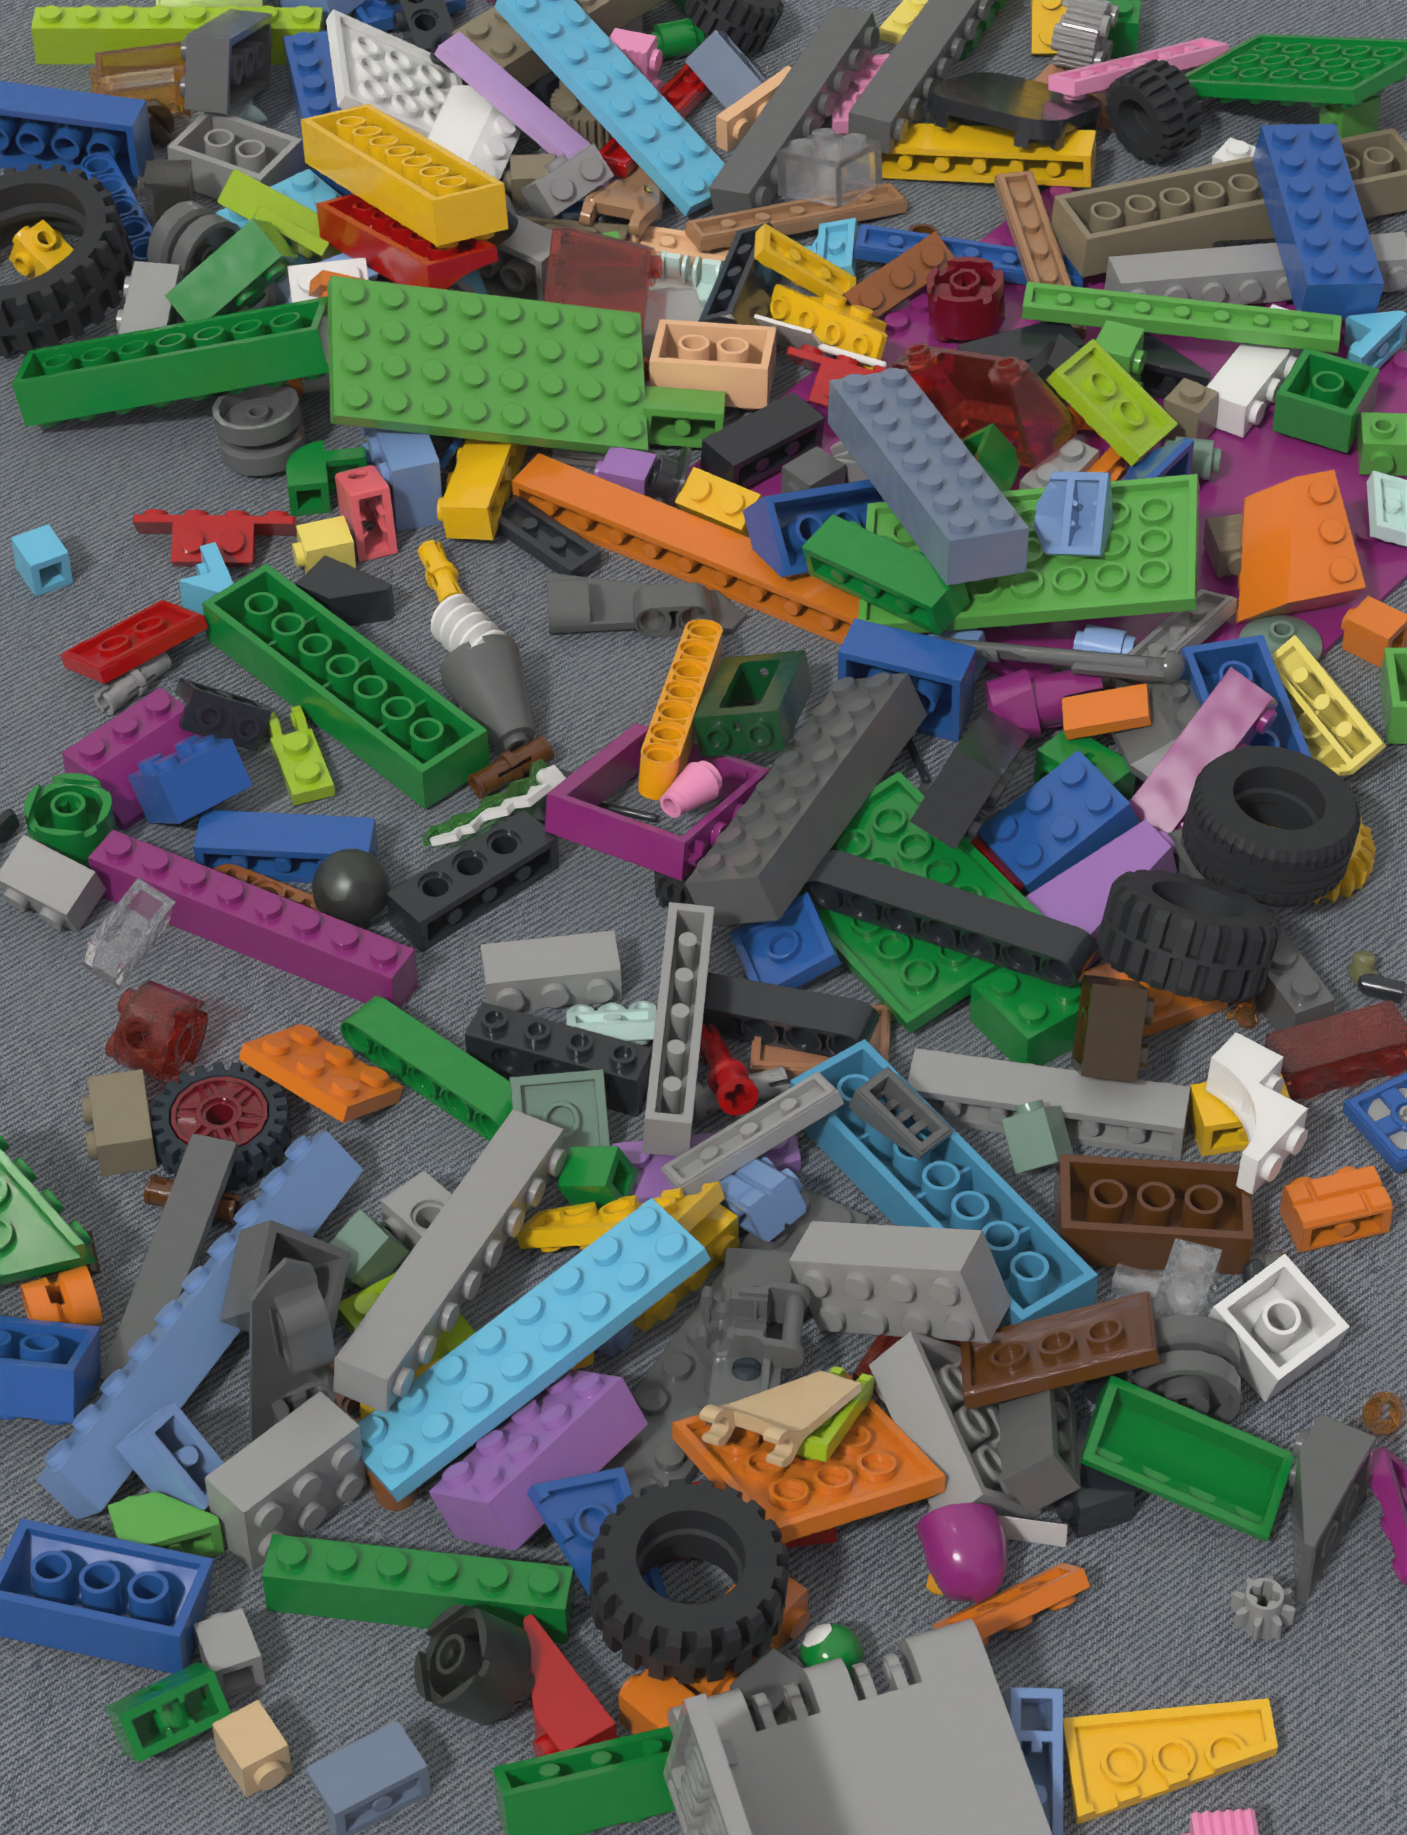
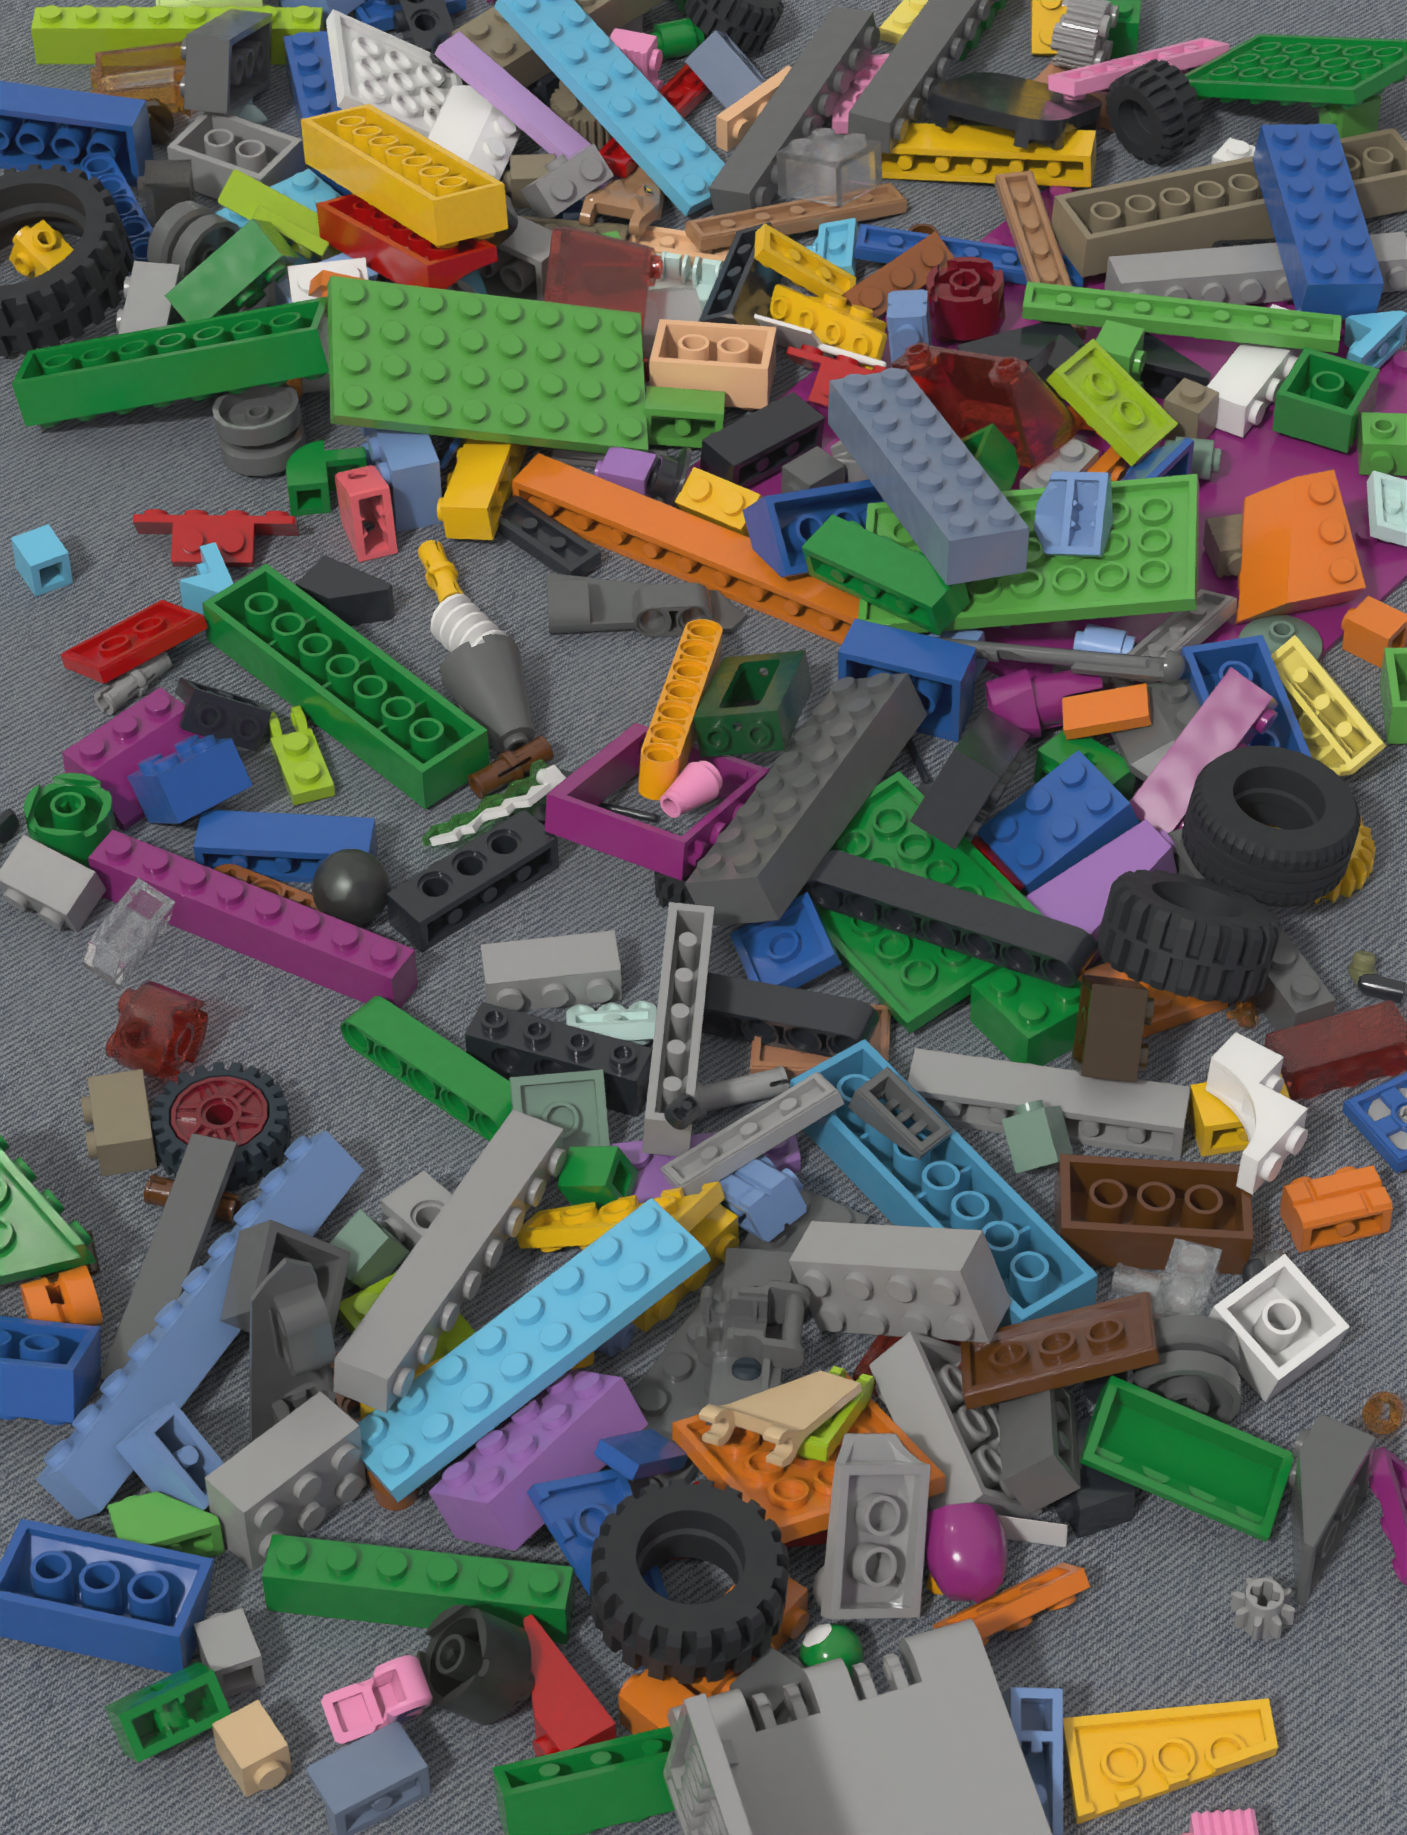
(321, 1072): orange plate -> none
(323, 538): light yellow brick -> none
(392, 1694): none -> bright pink animal
(640, 1454): none -> blue tile
(682, 1111): none -> black rock
(726, 1075): red pin -> none
(874, 1531): none -> light grey slope
(908, 320): none -> medium blue brick

